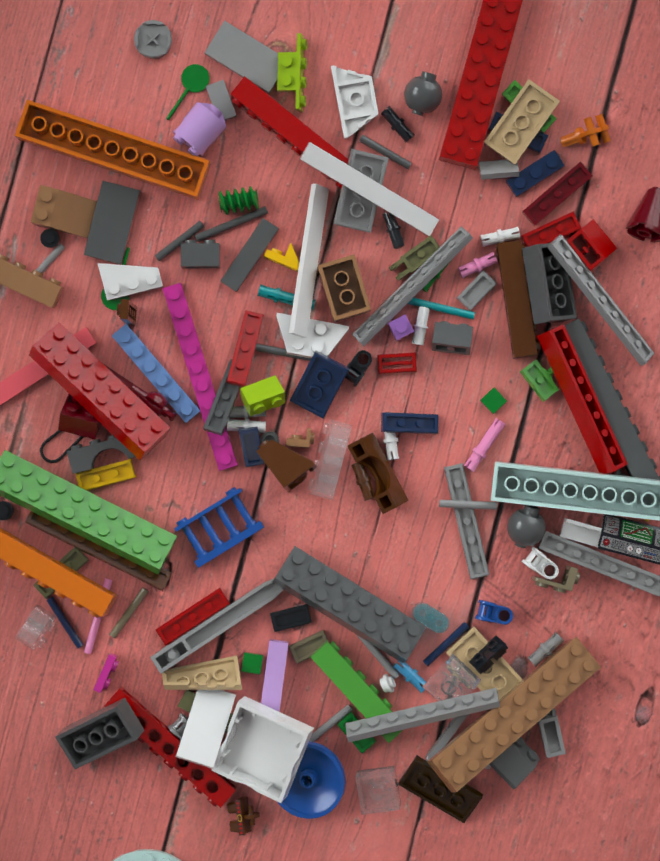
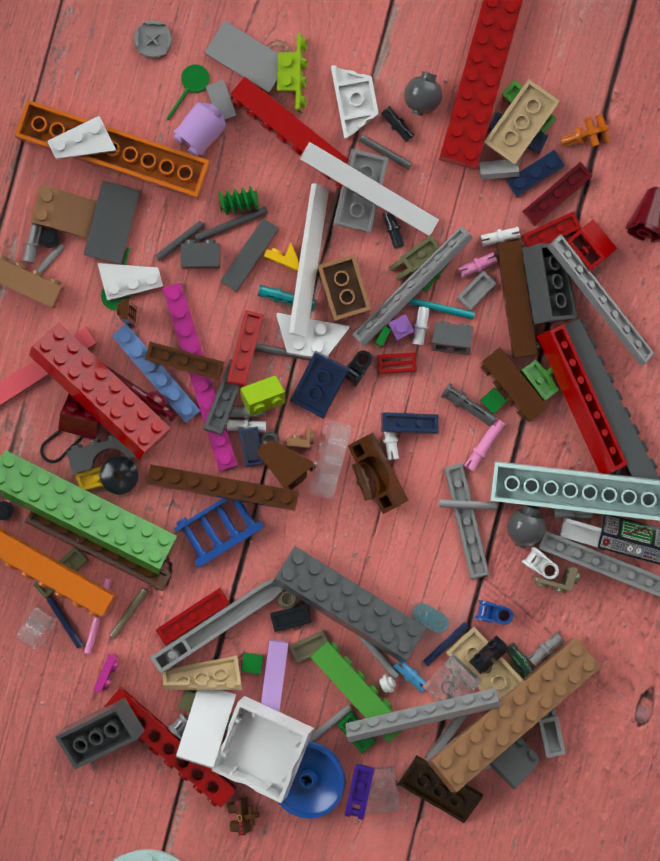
(32, 244): none -> light grey axle
(82, 140): none -> white wing
(126, 482): none -> black dish
(184, 360): none -> reddish brown plate
(222, 487): none -> reddish brown plate
(286, 600): none -> dark tan plate
(359, 790): none -> dark purple plate
(383, 336): none -> green tile
(460, 400): none -> dark grey pin
(513, 384): none -> reddish brown brick
(519, 659): none -> clear green pin
(562, 513): none -> light grey axle

